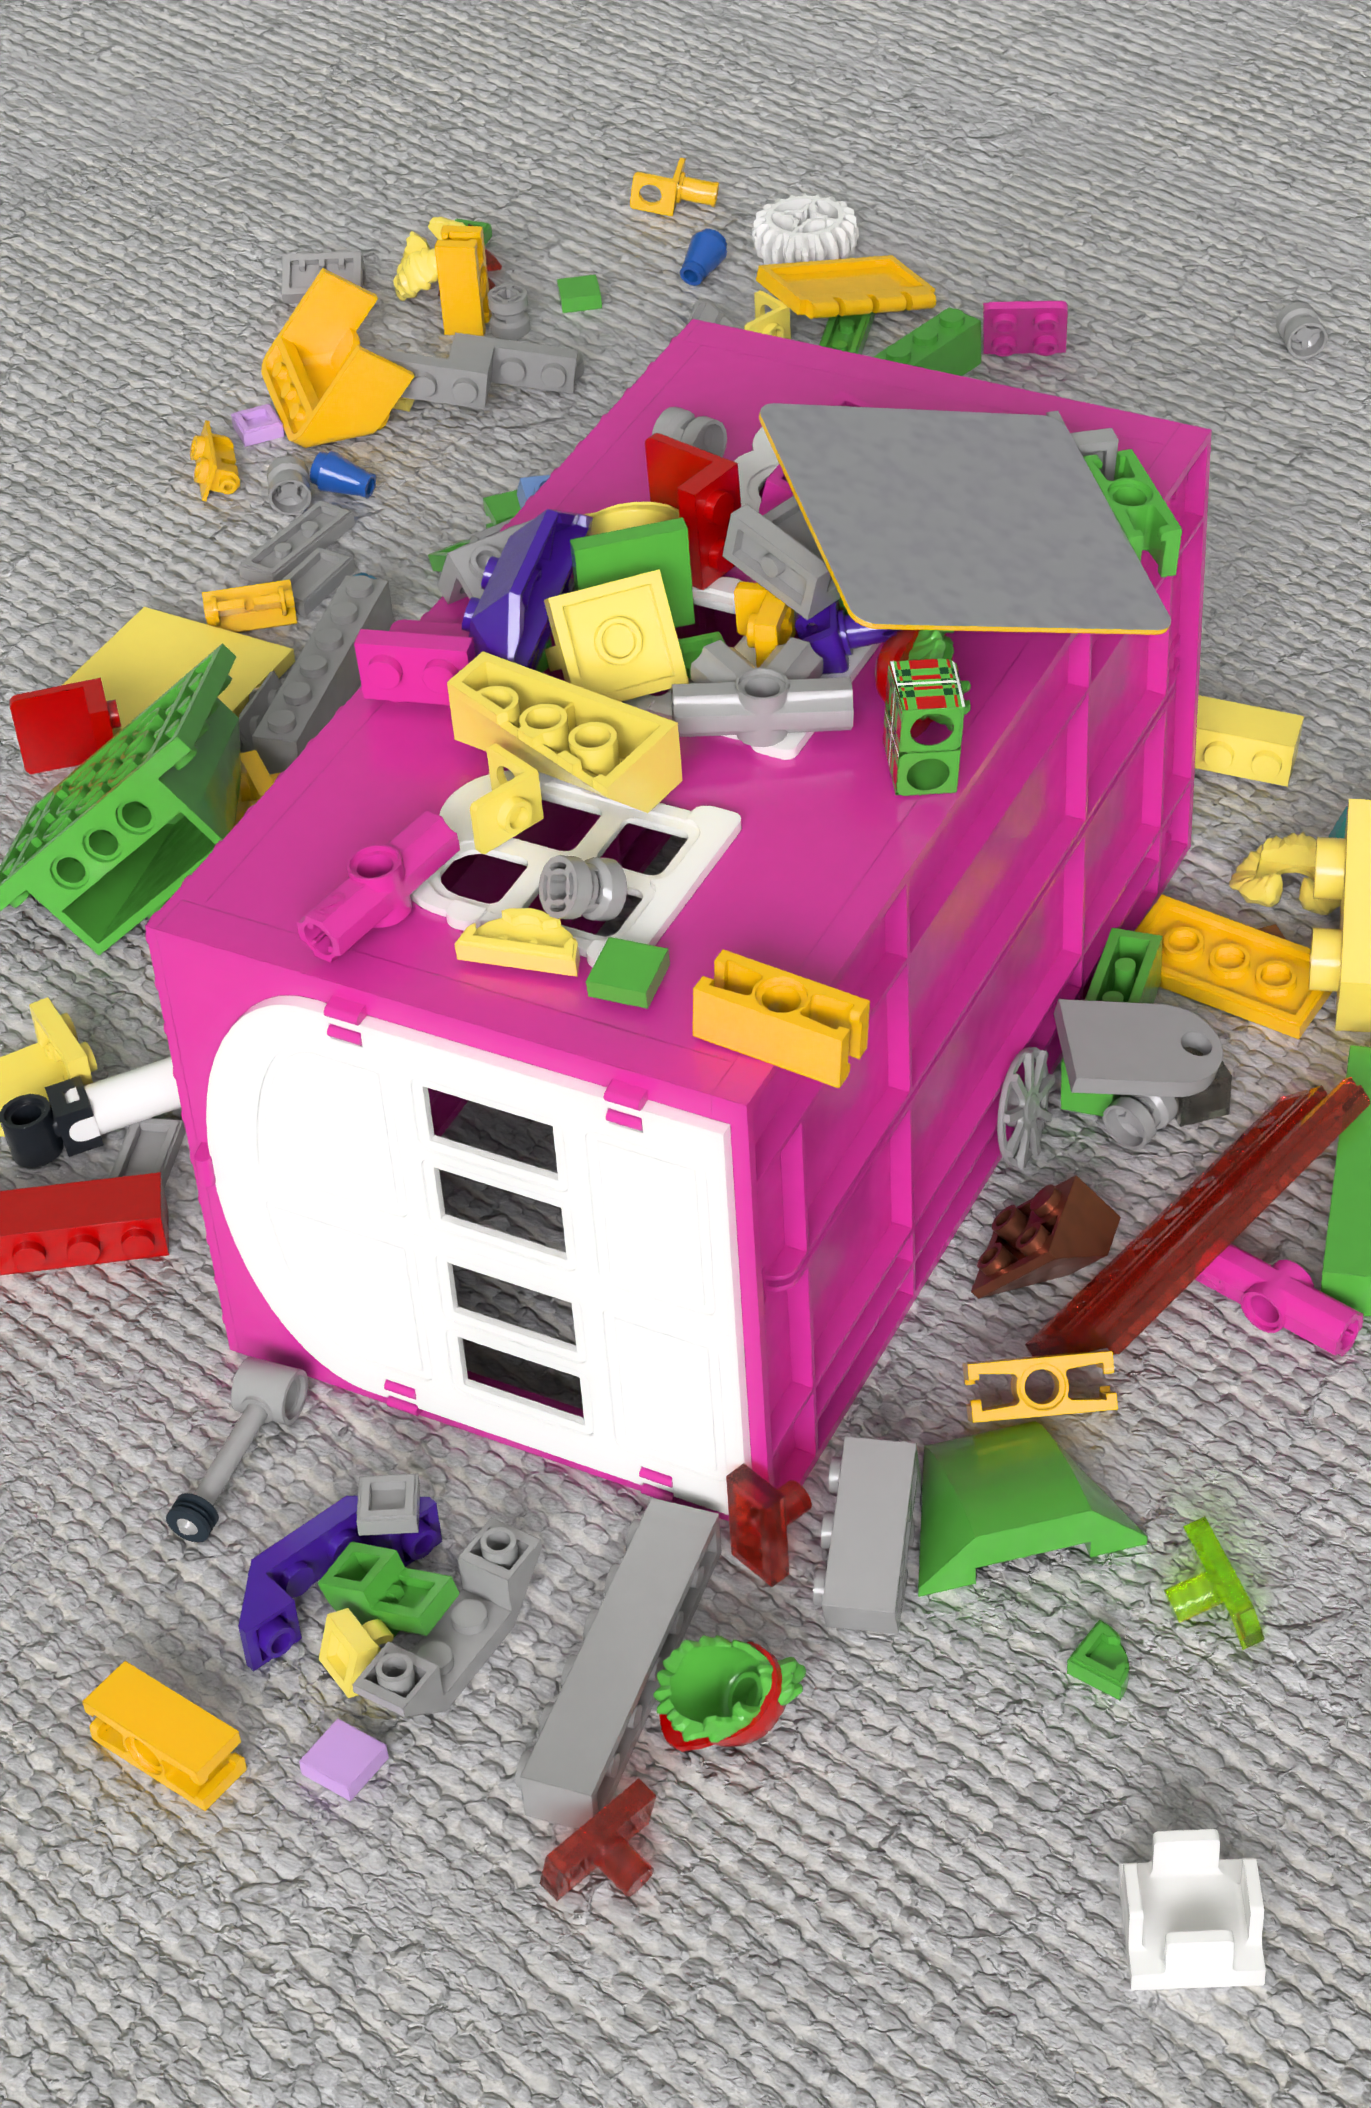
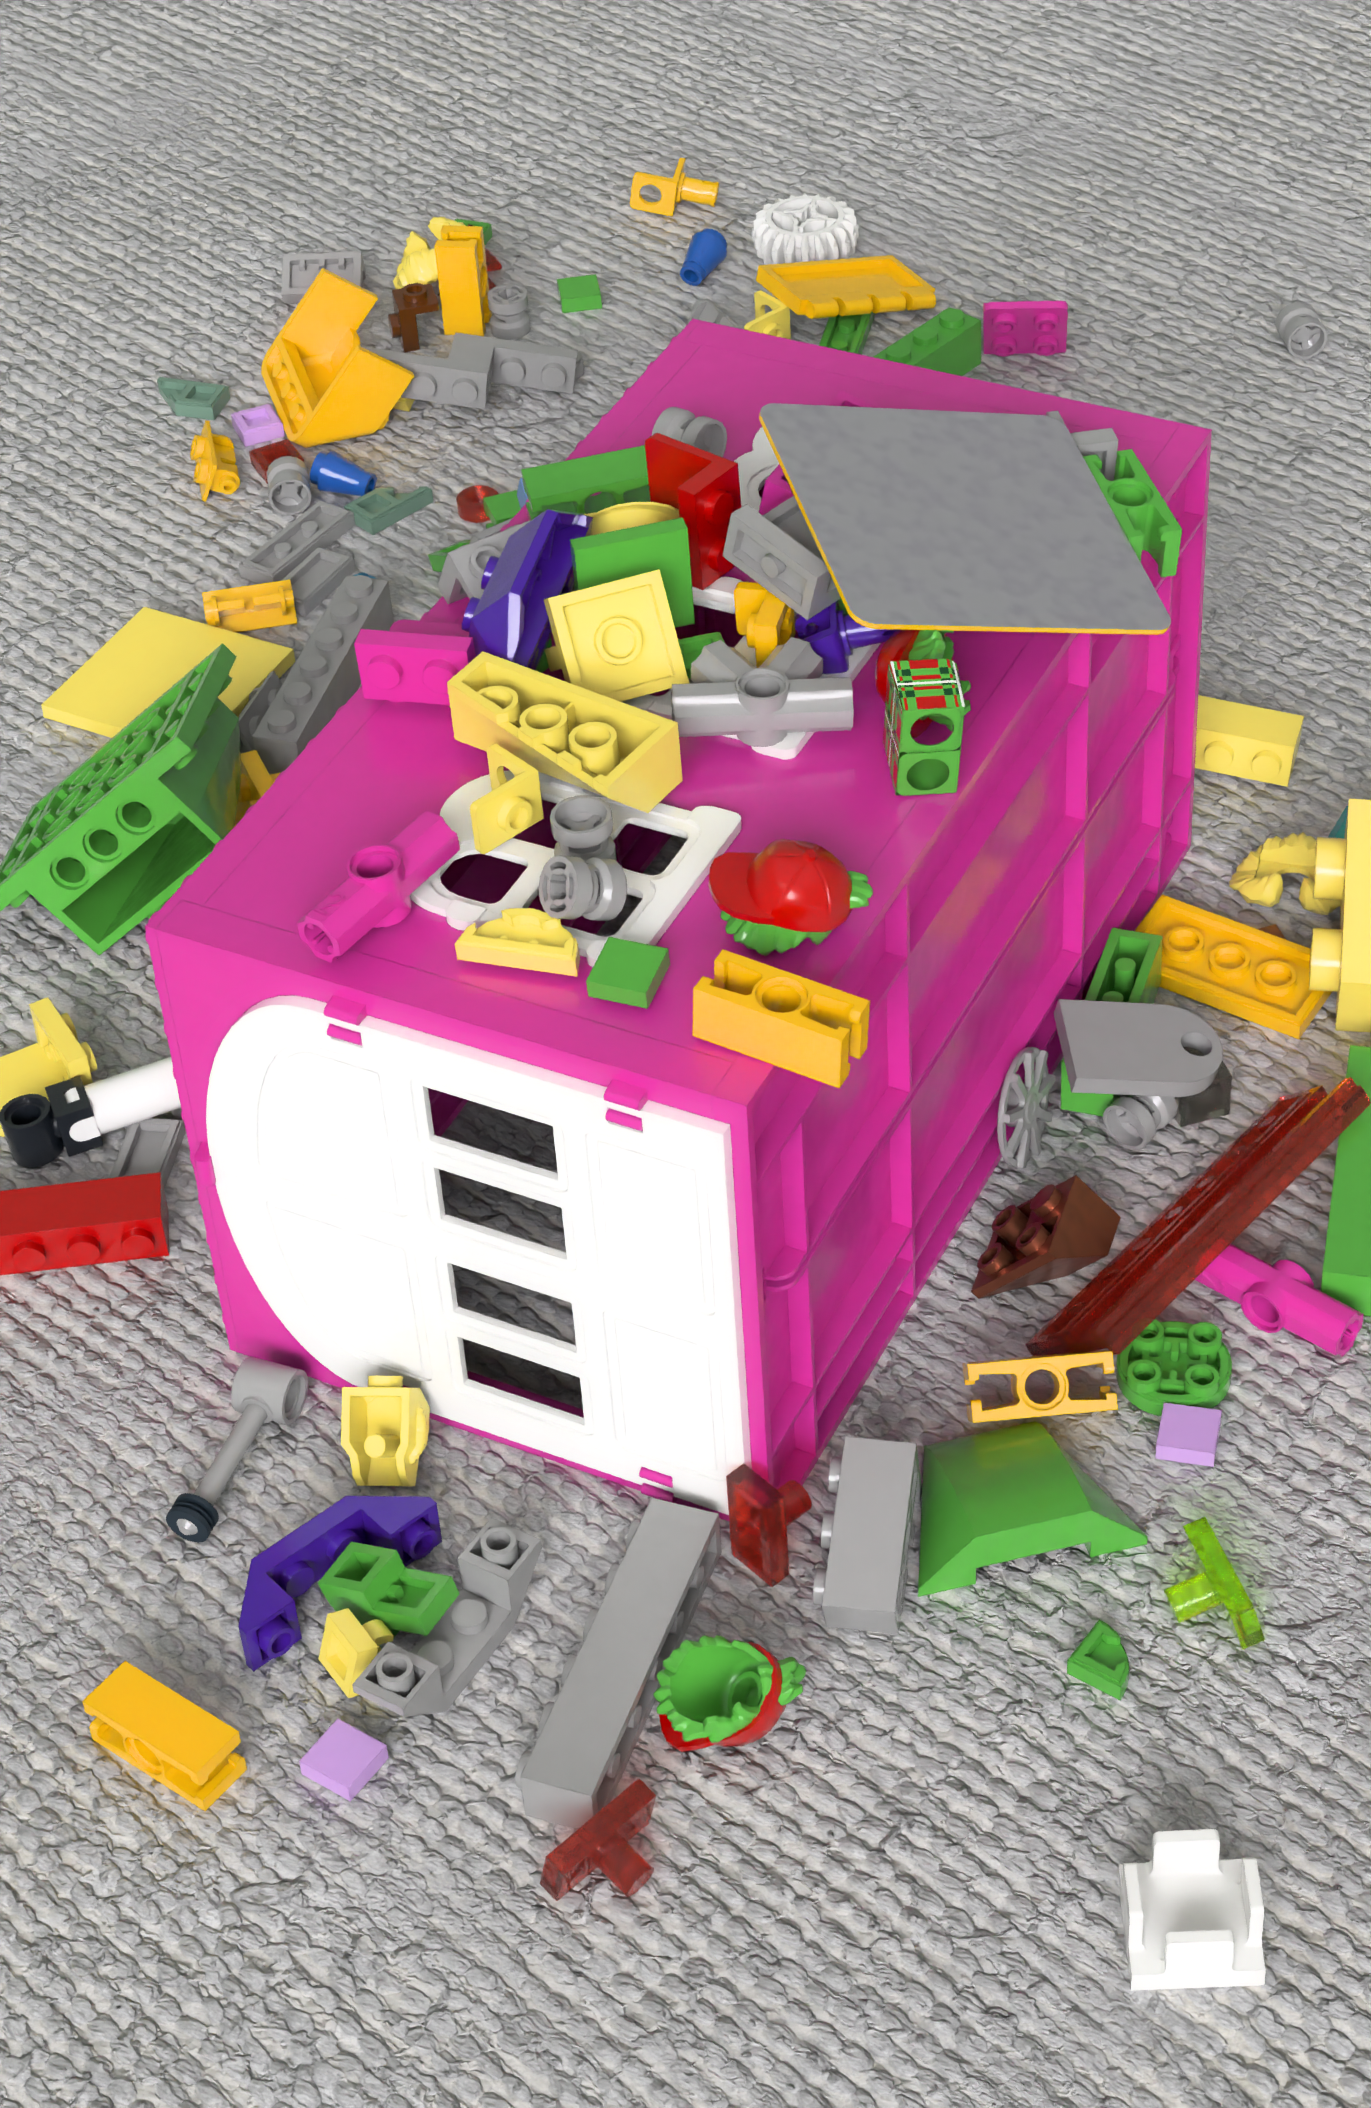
(63, 724): red bracket -> none
(193, 397): none -> sand green tile
(265, 455): none -> clear red tile
(384, 1431): none -> light yellow hand
(385, 507): none -> sand green tile
(388, 1504): light grey tile -> none
(407, 303): none -> reddish brown bracket
(471, 505): none -> clear red tile
(570, 483): none -> bright green piece
(583, 828): none -> light grey wheel
(785, 894): none -> red hair
(1175, 1366): none -> bright green tile
(1188, 1434): none -> lavender tile

